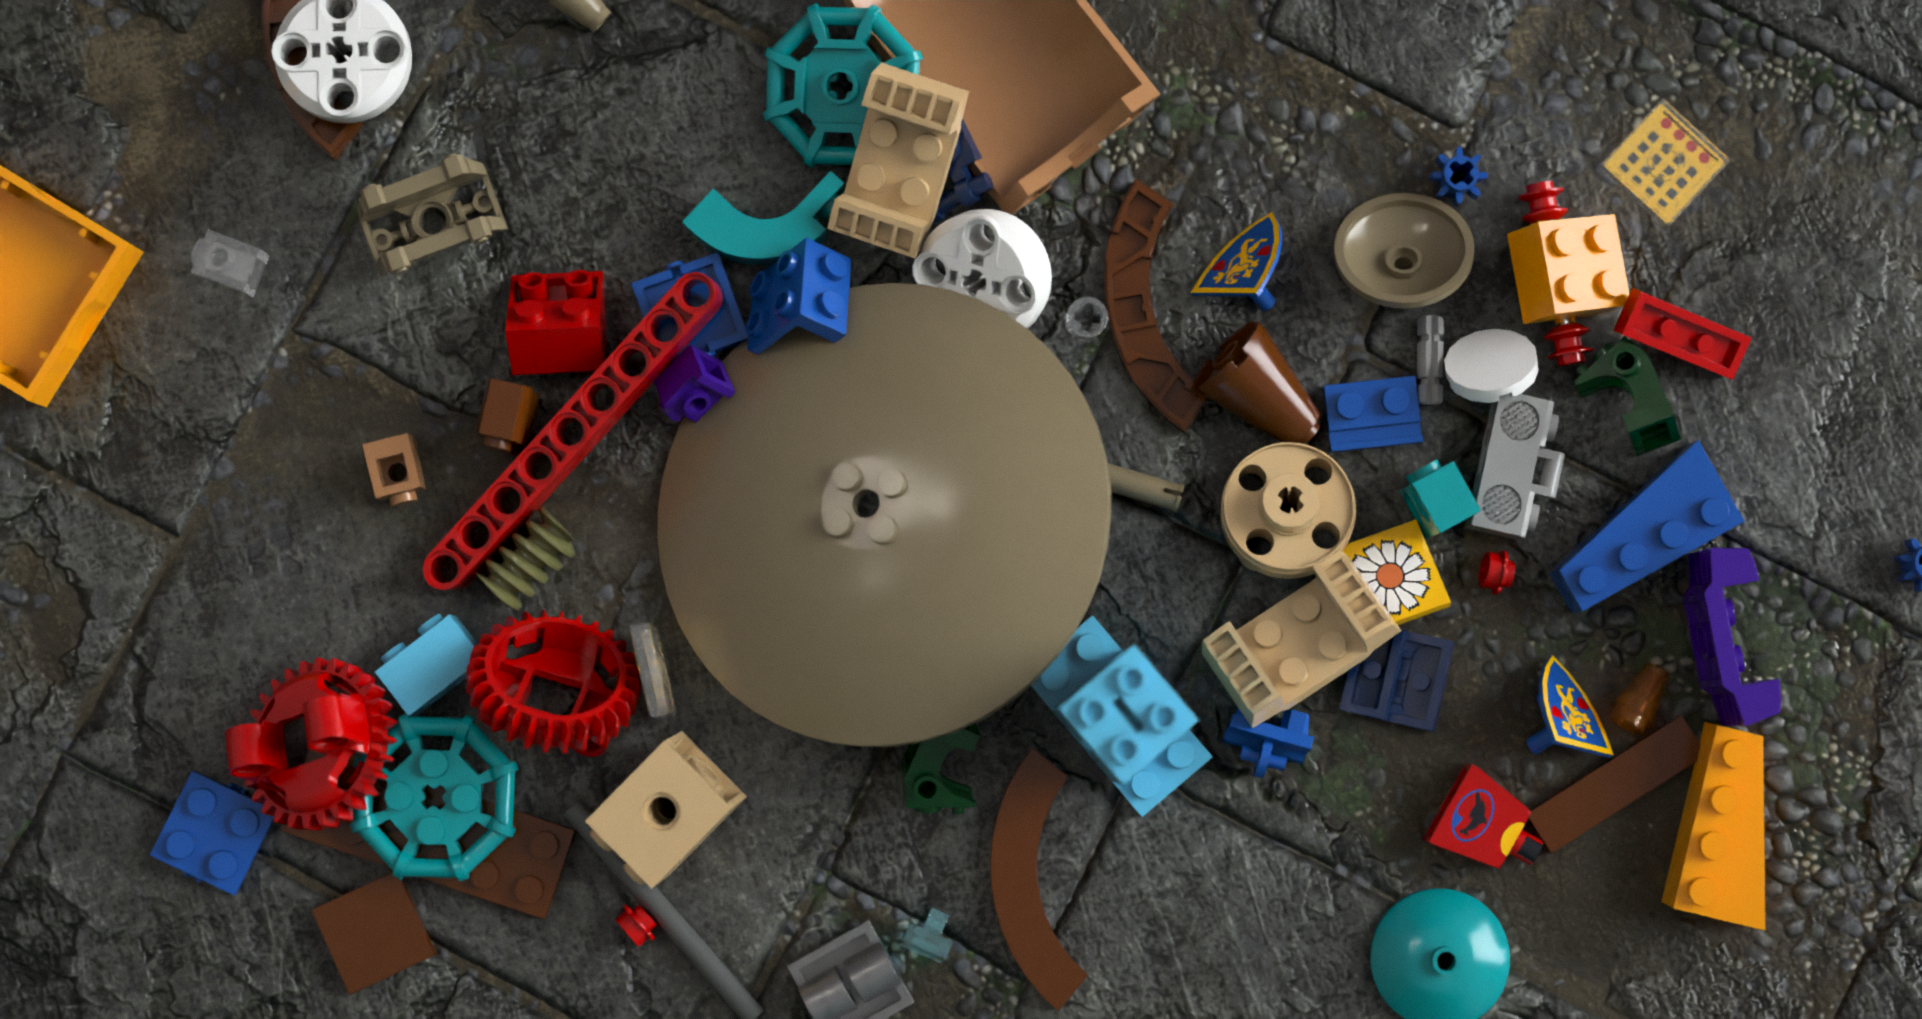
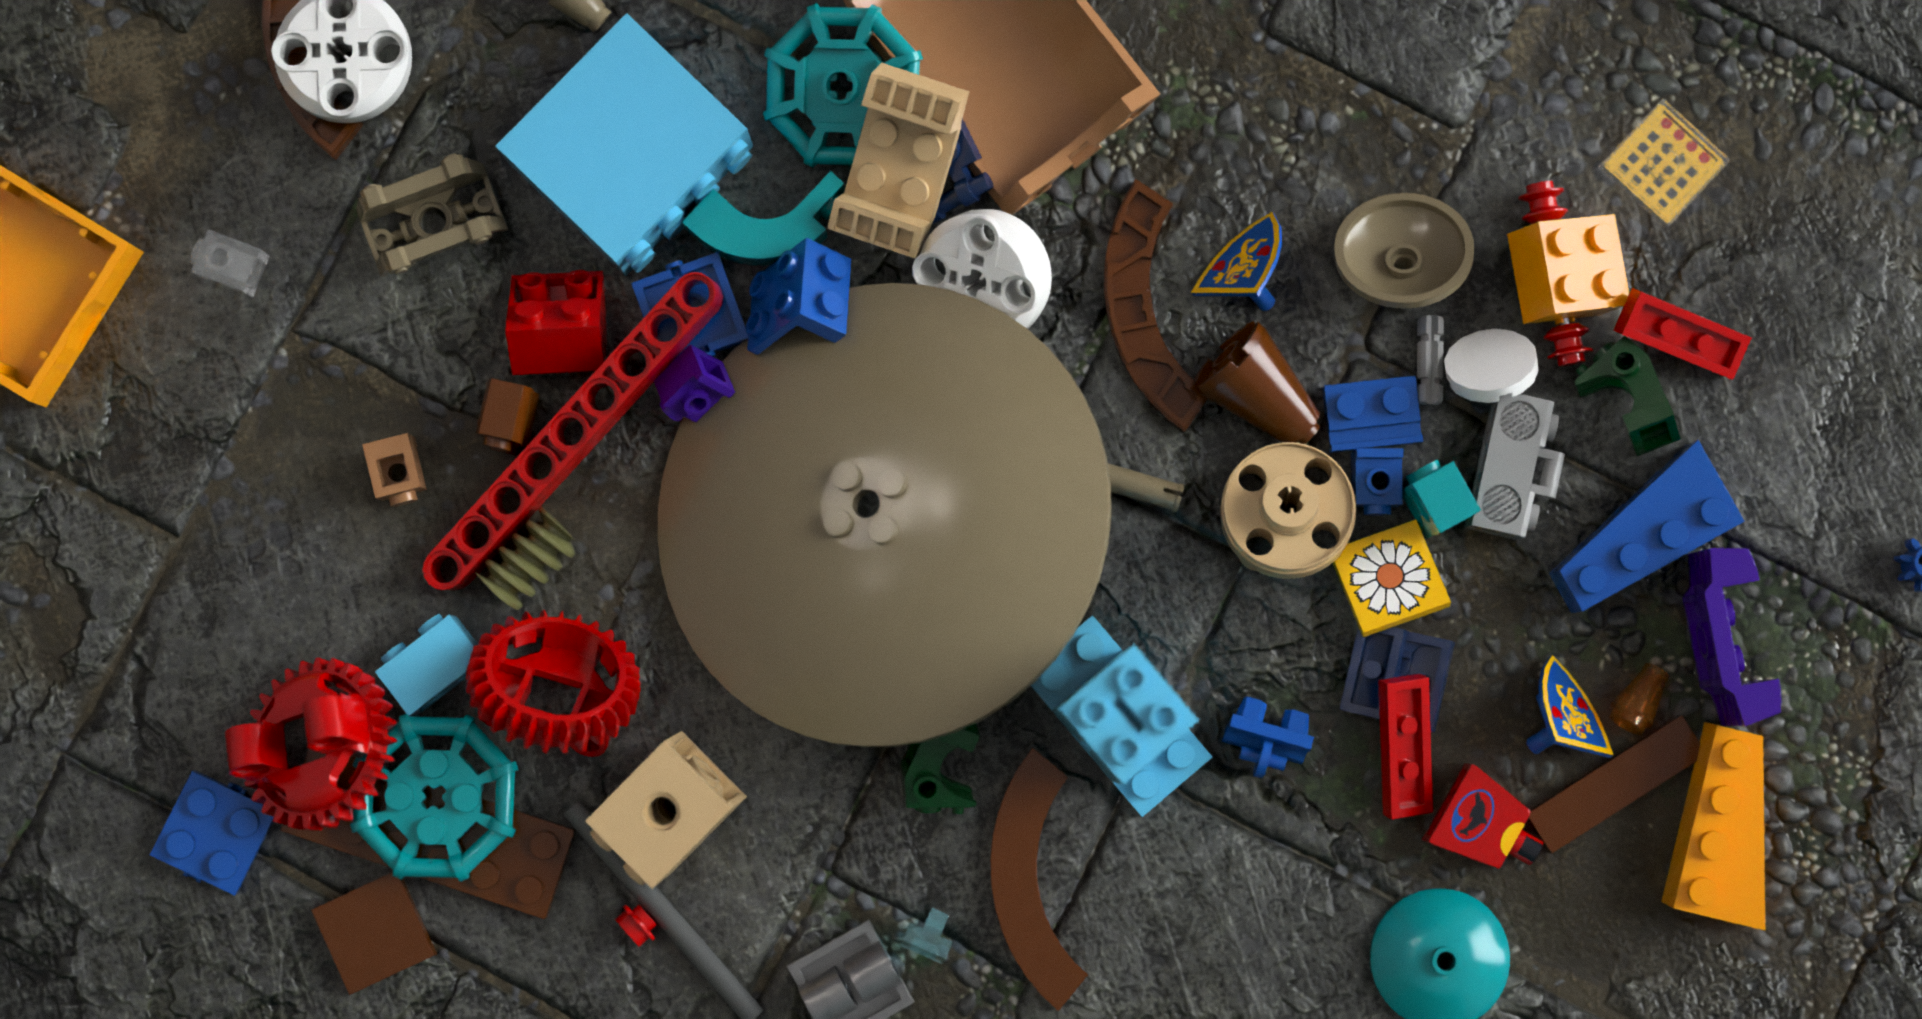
(627, 145): none -> medium azure brick
(653, 670): clear tile -> none
(1098, 312): clear bush -> none
(1300, 641): tan plate -> none
(1377, 460): none -> blue brick
(1405, 746): none -> red plate
(1463, 187): blue gear -> none
(1496, 571): red plate -> none

